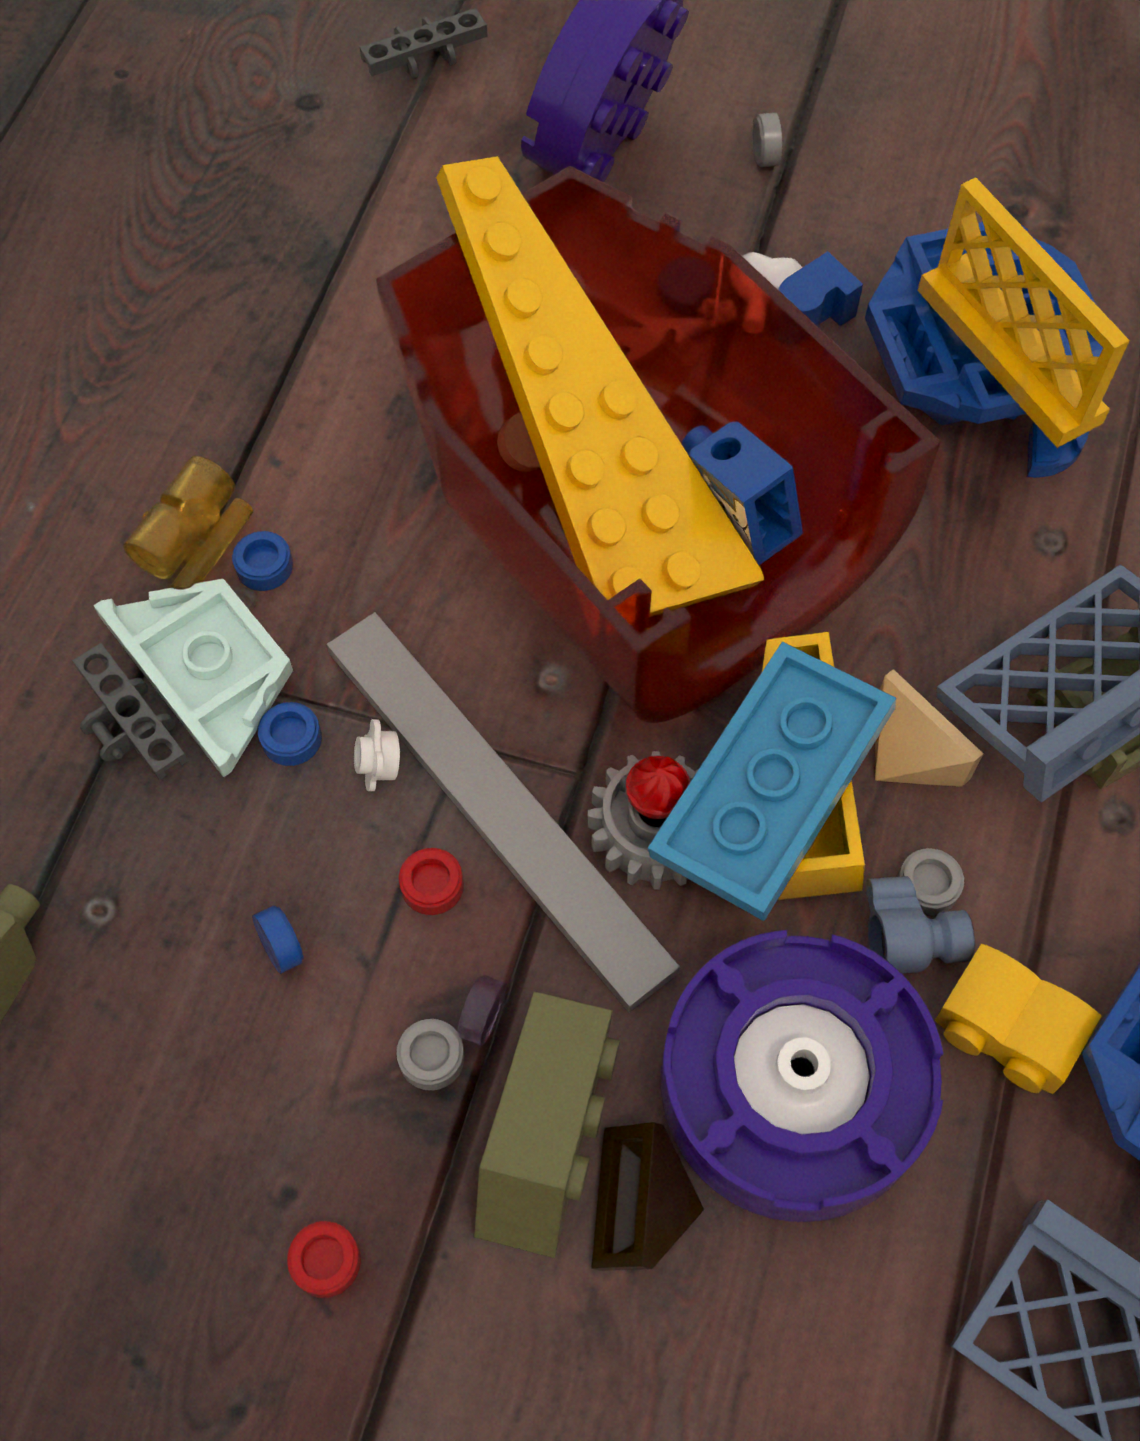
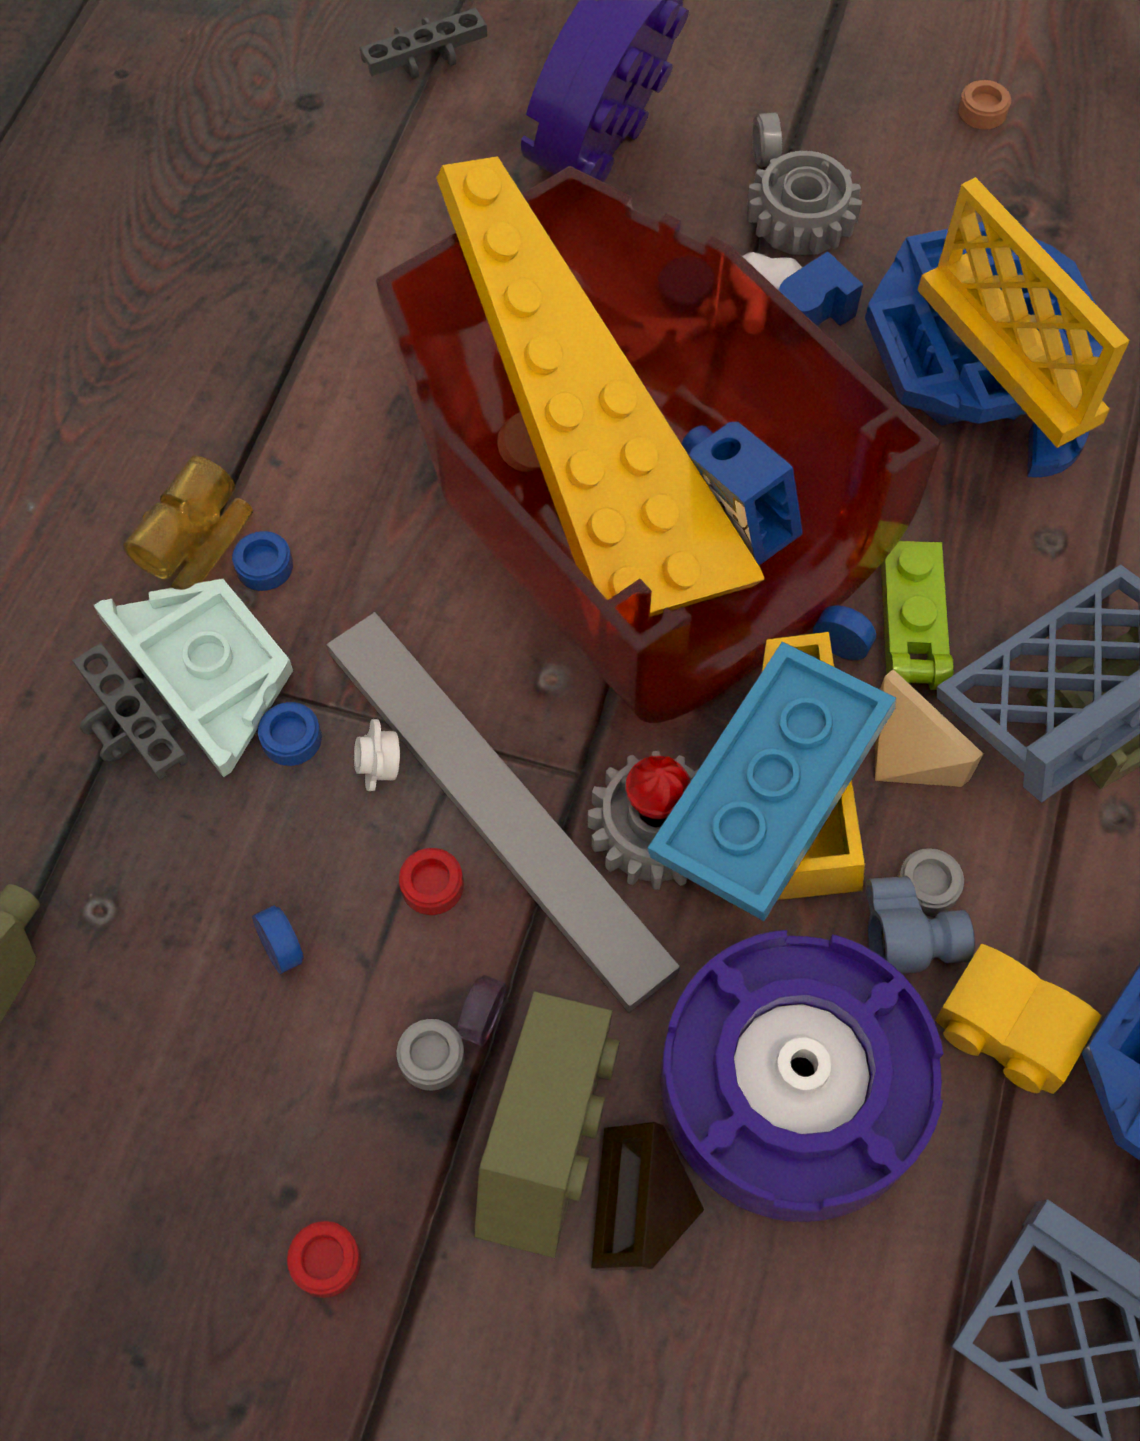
(804, 203): none -> light grey gear
(848, 630): none -> blue tile
(916, 613): none -> lime plate
(984, 104): none -> nougat tile

